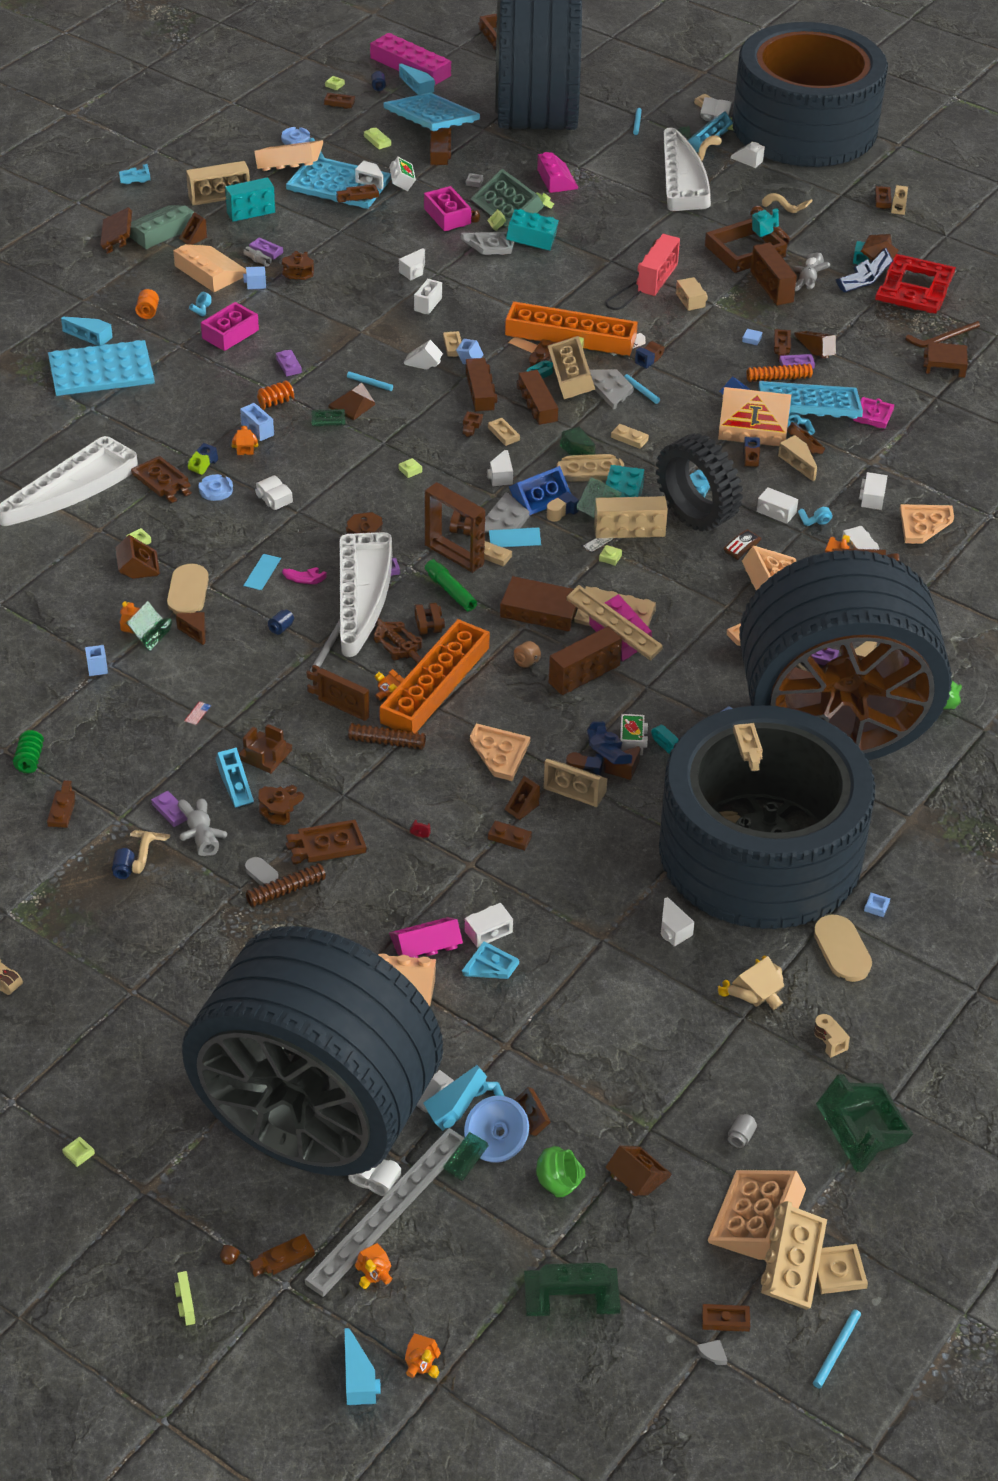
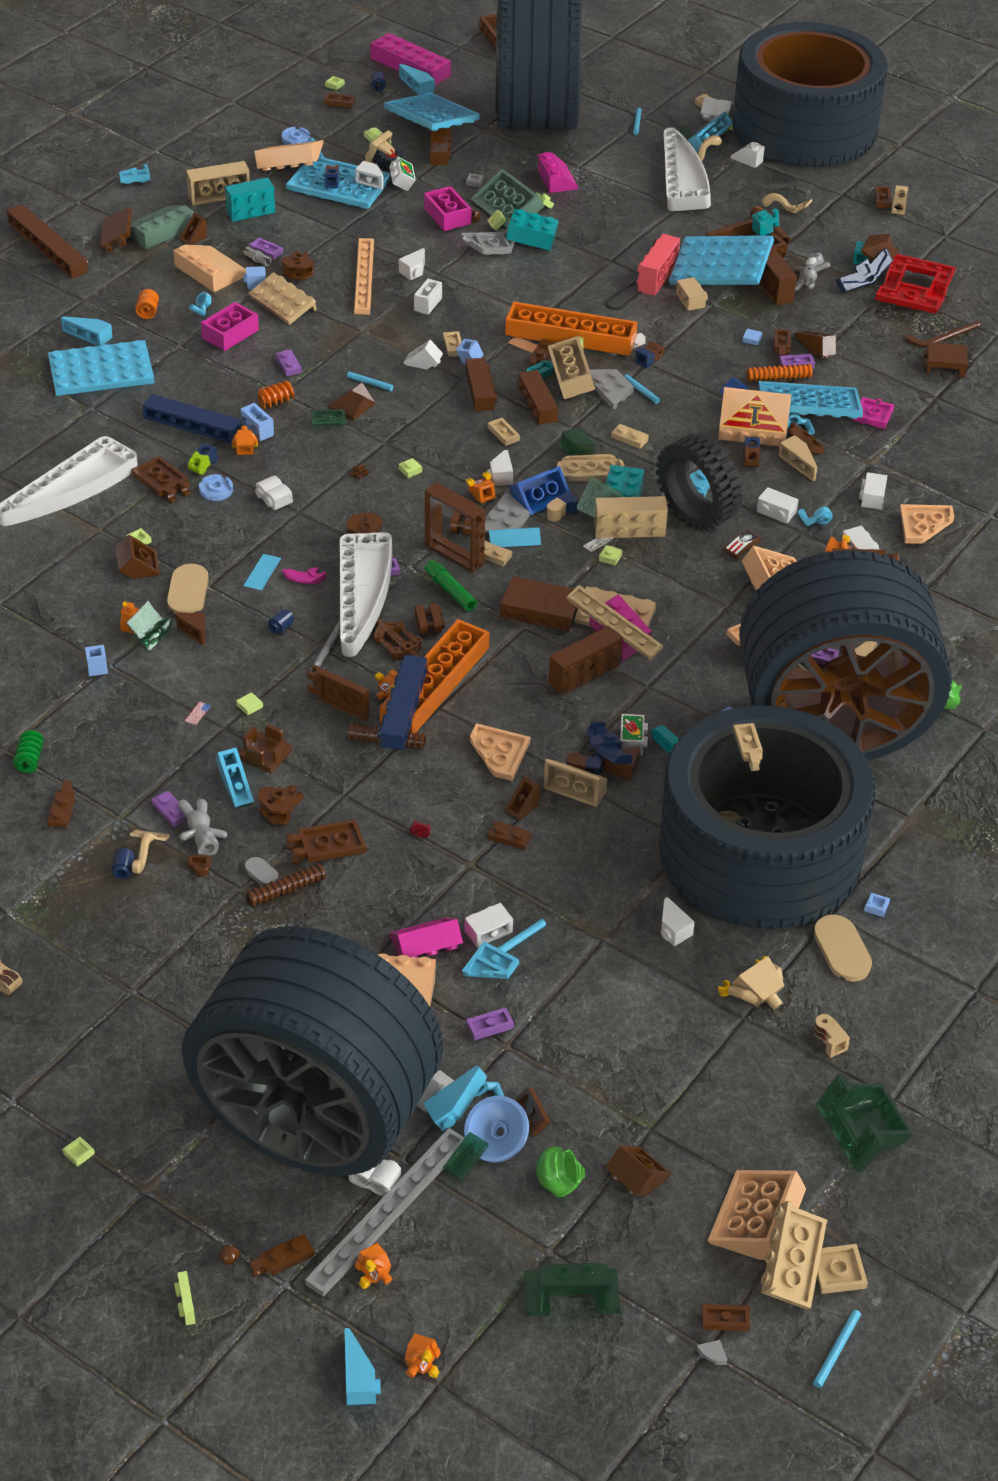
(47, 241): none -> reddish brown brick
(191, 418): none -> dark blue brick
(200, 864): none -> reddish brown tile
(249, 703): none -> yellowish green tile
(282, 298): none -> tan bracket
(332, 176): none -> dark blue leg
(357, 193): reddish brown hinge -> none
(359, 471): none -> reddish brown plant
(364, 276): none -> light nougat tile
(382, 151): none -> plate
(403, 702): none -> dark blue brick
(470, 422): reddish brown plate -> none
(482, 489): none -> orange piece
(490, 1023): none -> medium lavender plate
(523, 935): none -> medium azure bar
(527, 654): medium nougat head -> none
(722, 259): none -> medium azure plate
(742, 1130): light grey brick -> none

